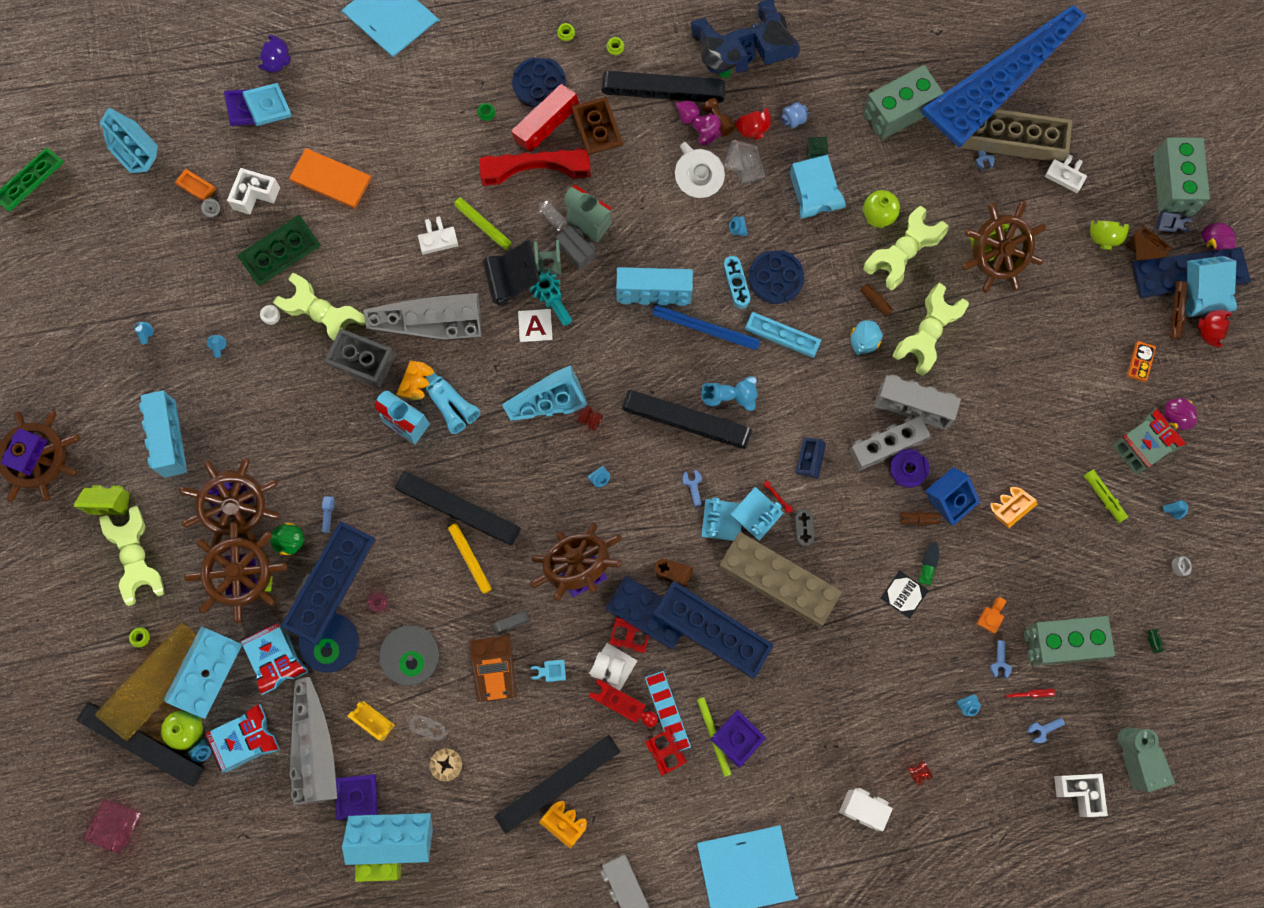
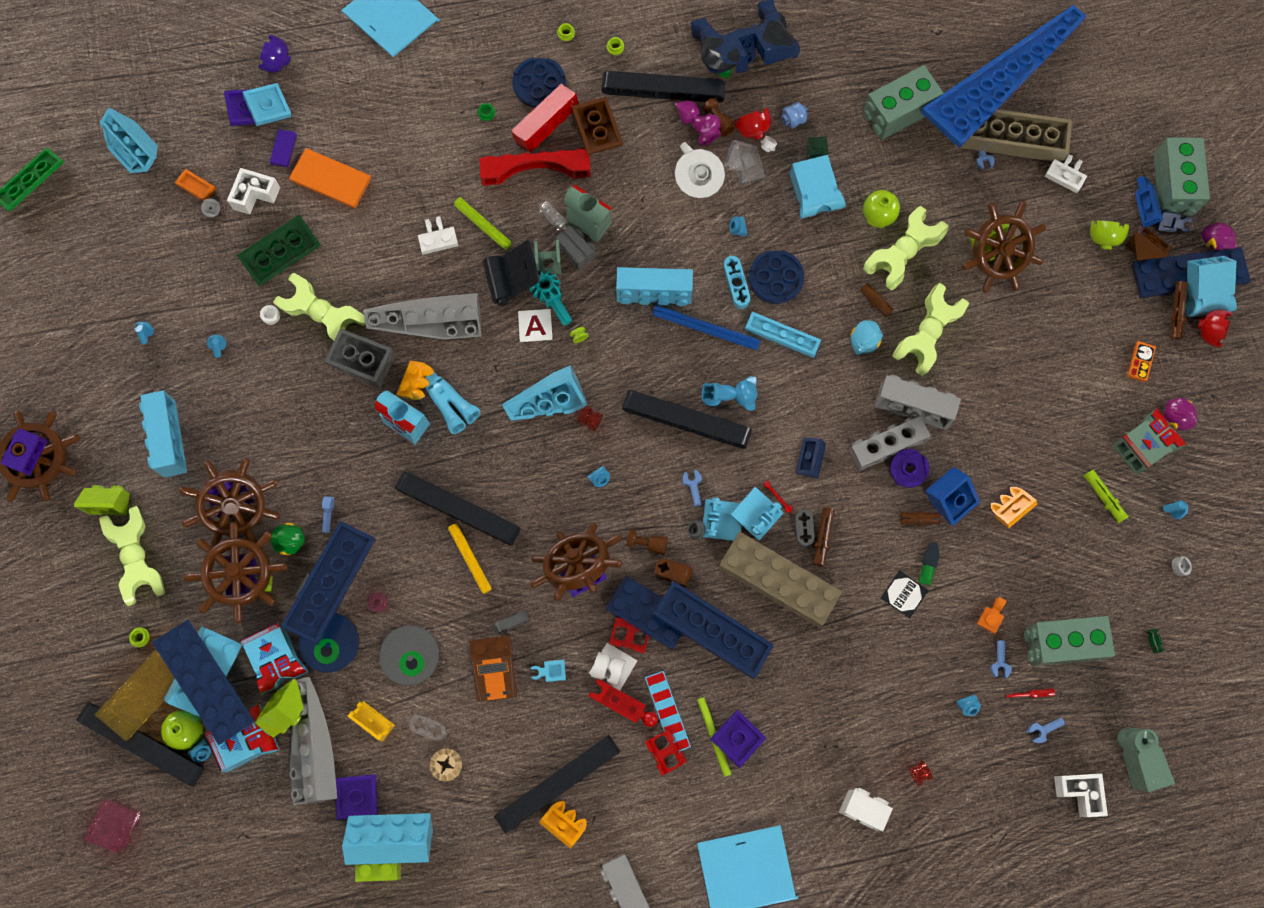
(203, 682): none -> dark blue plate
(281, 710): none -> lime slope
(283, 148): none -> dark purple tile
(579, 335): none -> lime bush
(655, 544): none -> reddish brown piece
(696, 530): none -> dark grey plate
(768, 144): none -> white plate
(827, 515): none -> reddish brown pin
(1148, 202): none -> blue hinge

